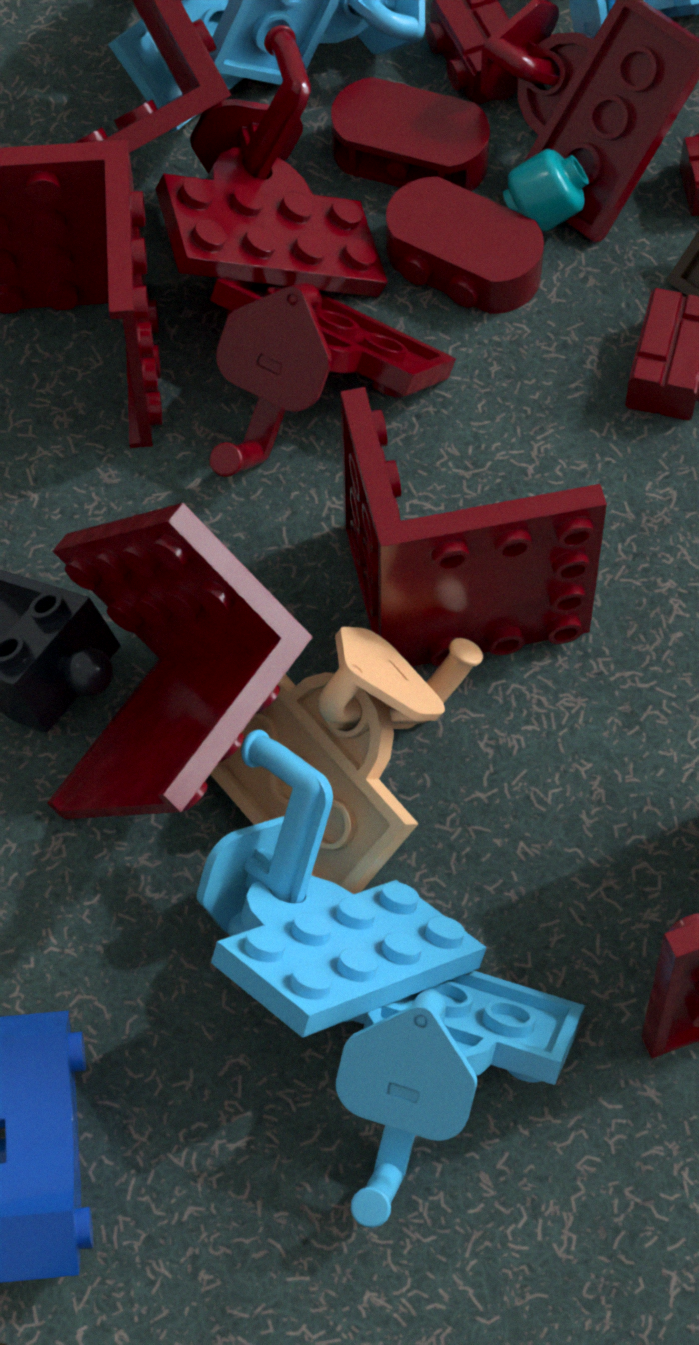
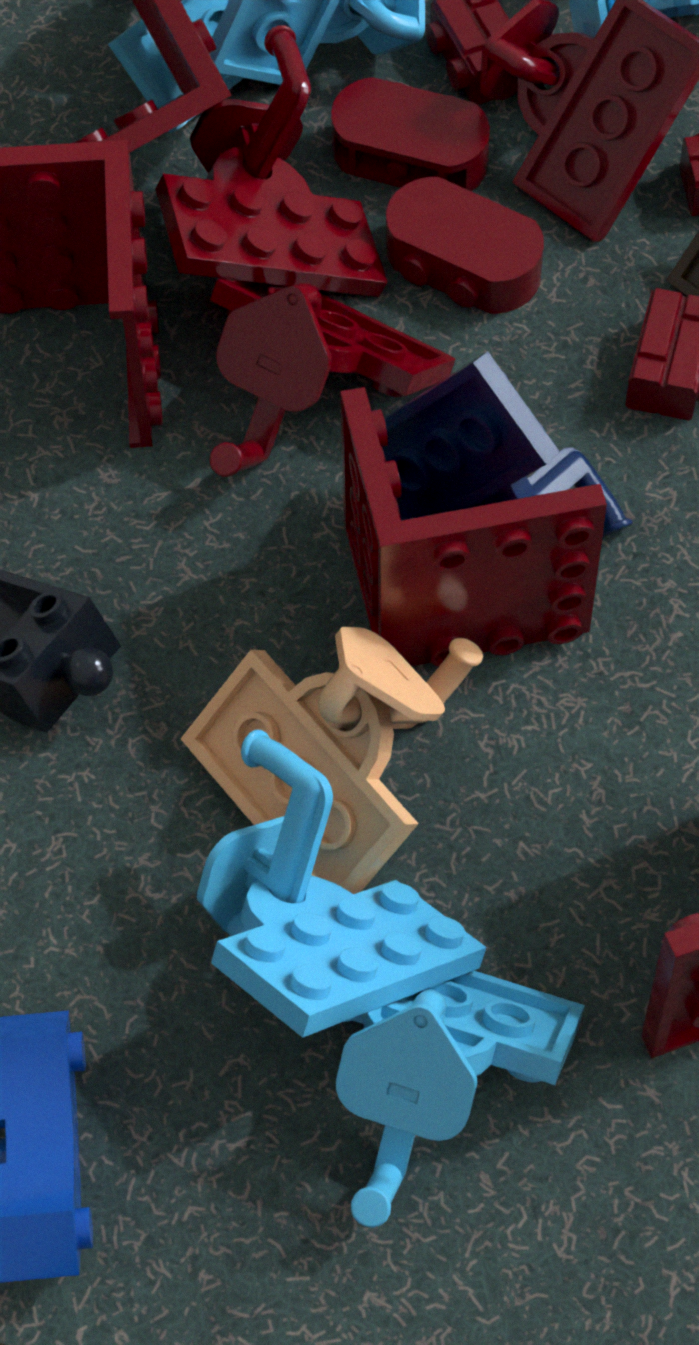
(218, 651): dark red bracket -> none
(476, 444): none -> dark blue plate
(547, 188): teal head -> none

